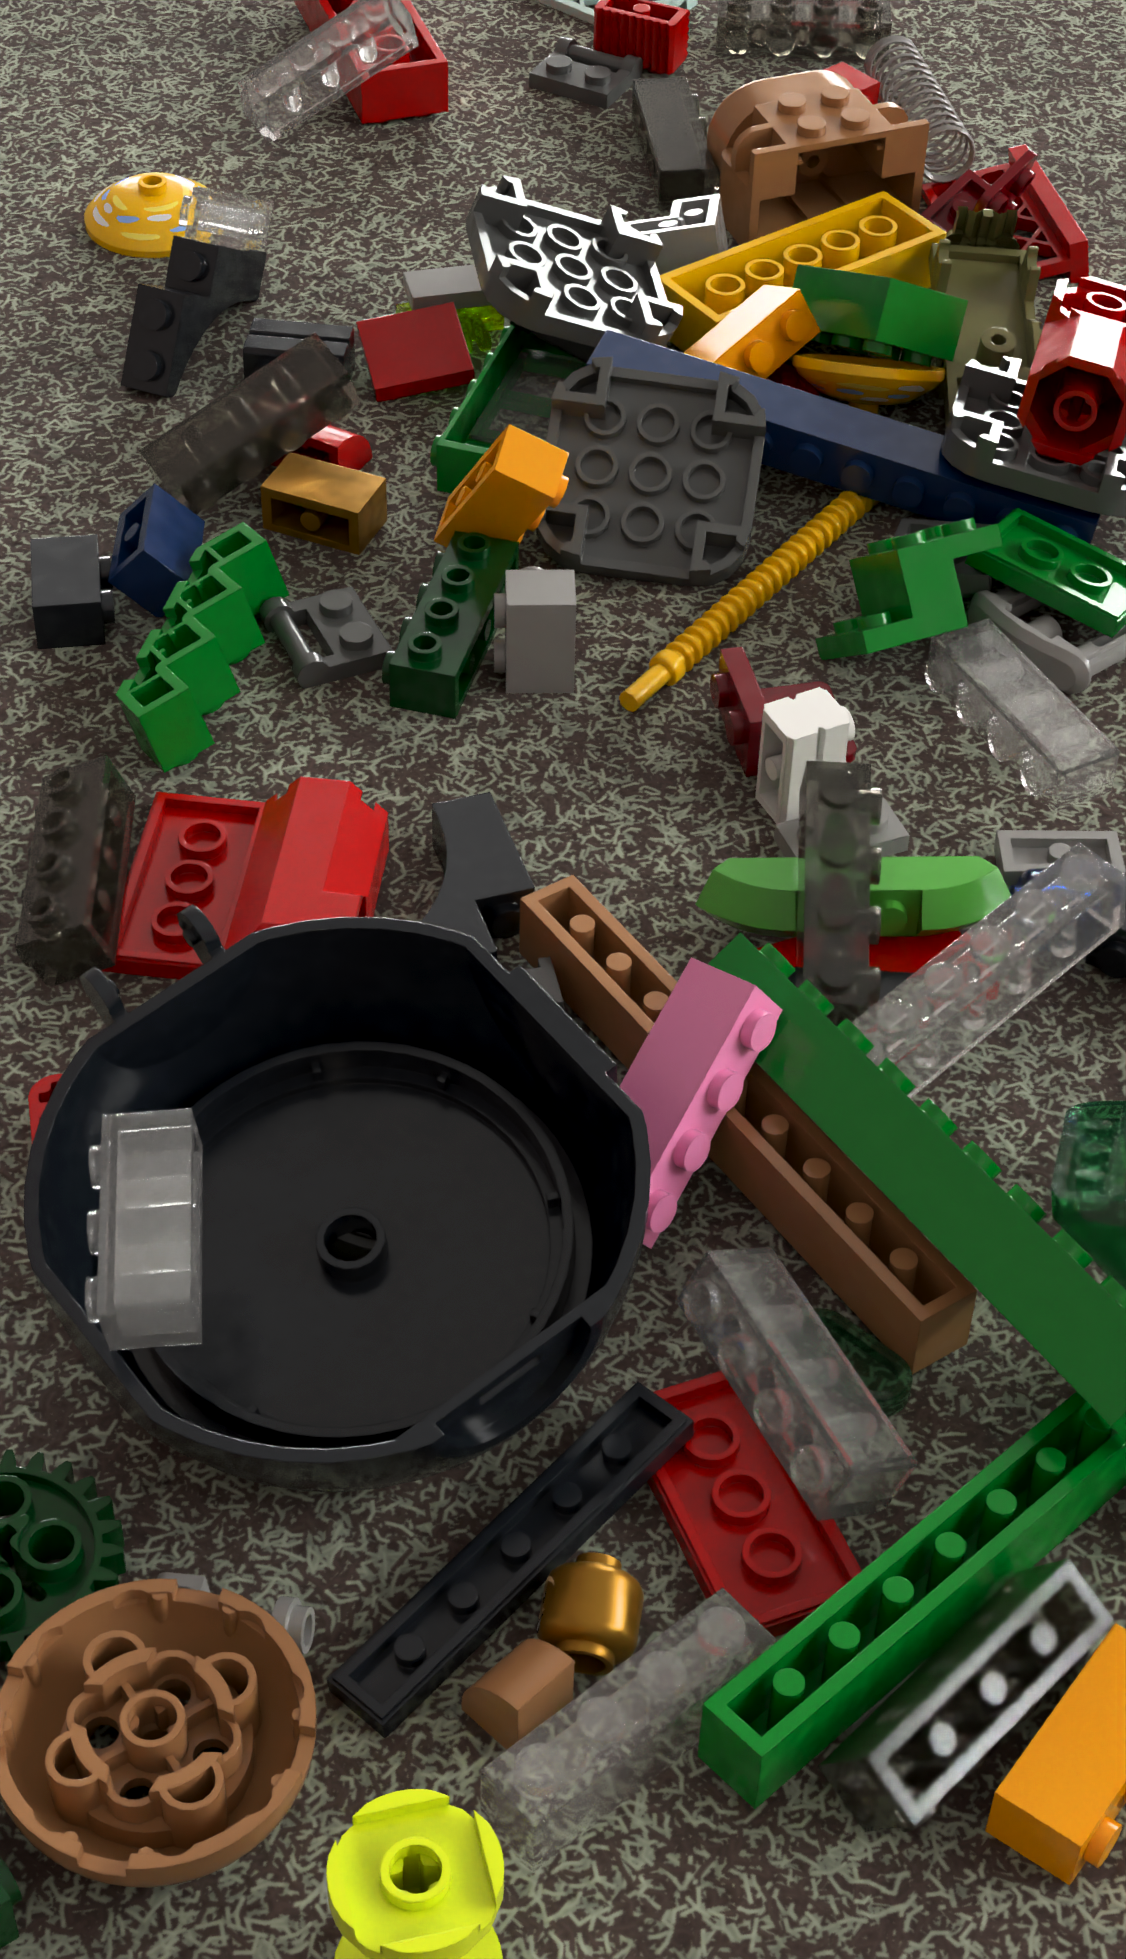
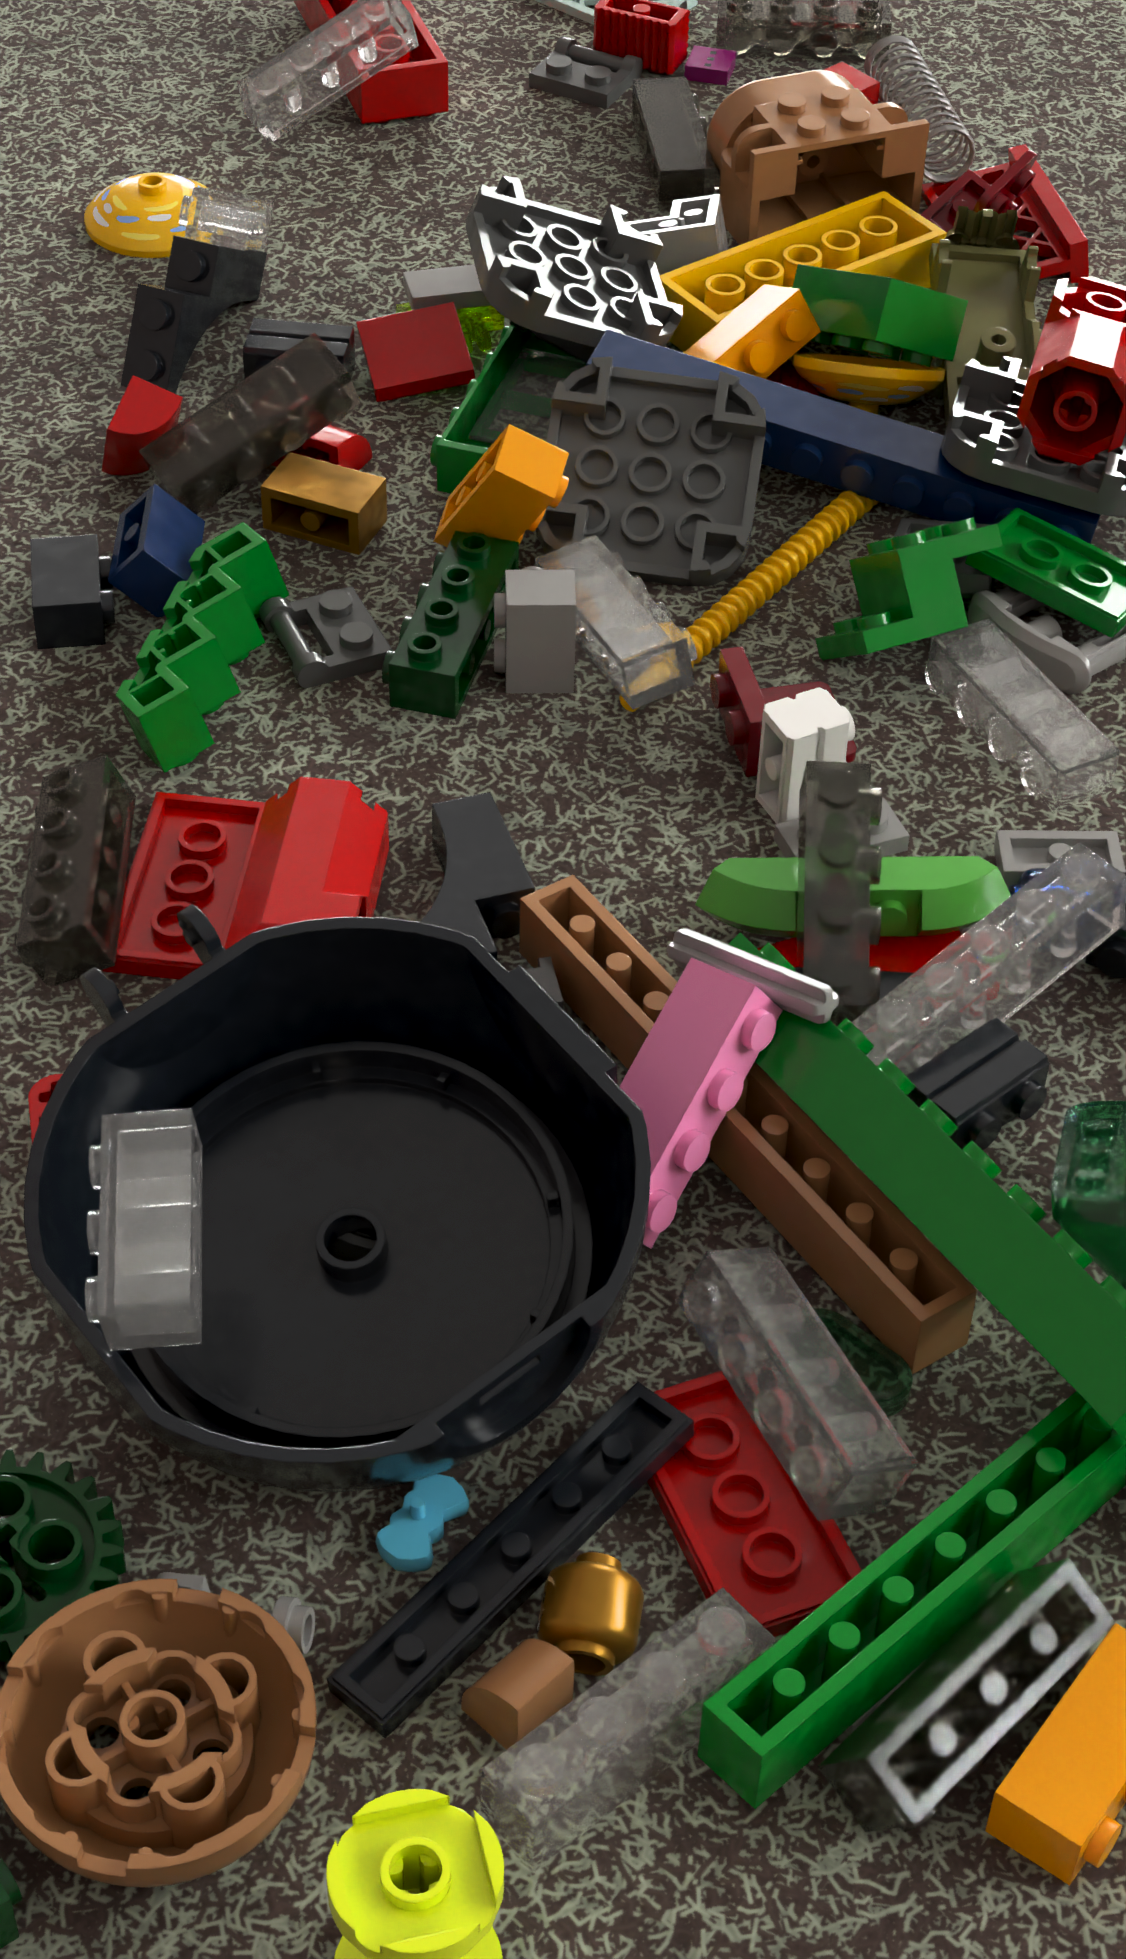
(139, 419): none -> red brick
(420, 1522): none -> medium azure piece
(623, 626): none -> clear brick
(710, 65): none -> magenta tile
(783, 986): none -> light grey axle
(984, 1082): none -> black brick

